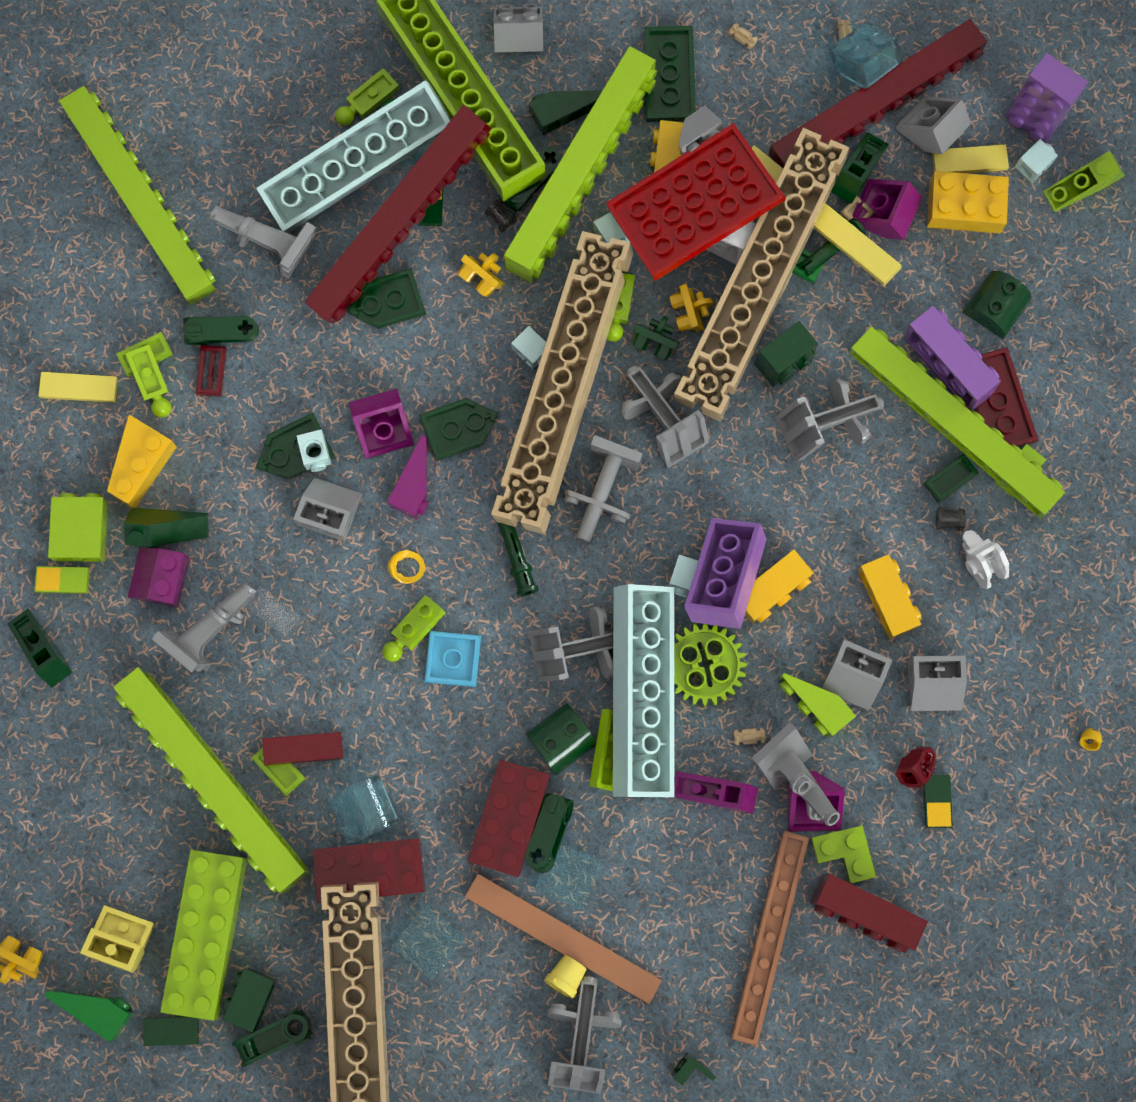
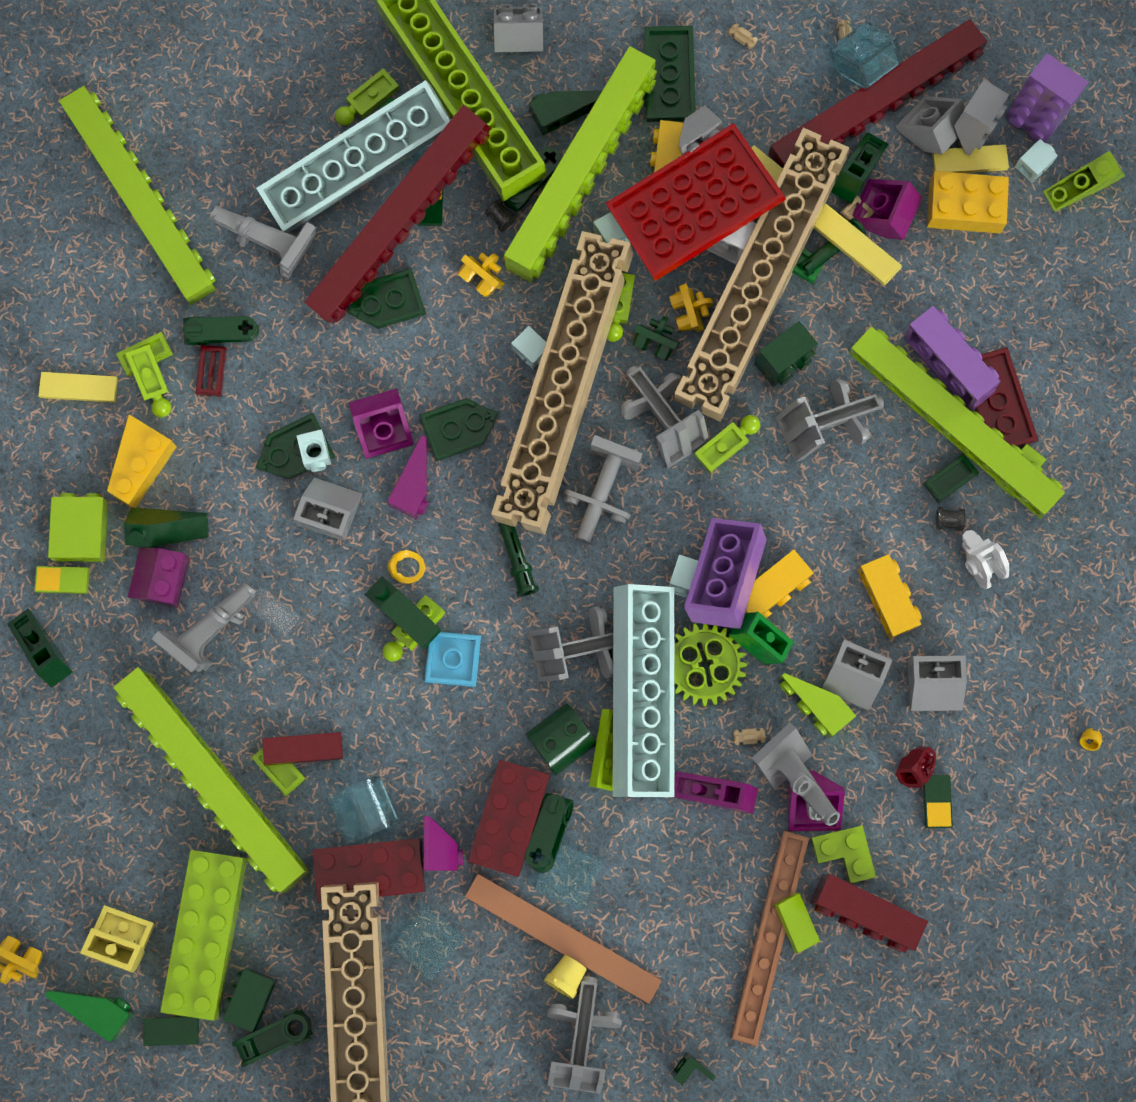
(402, 612): none -> dark green slope
(440, 849): none -> magenta slope
(727, 443): none -> lime plate
(762, 639): none -> green brick
(797, 922): none -> lime tile
(980, 115): none -> light grey slope
(998, 303): dark green brick -> none

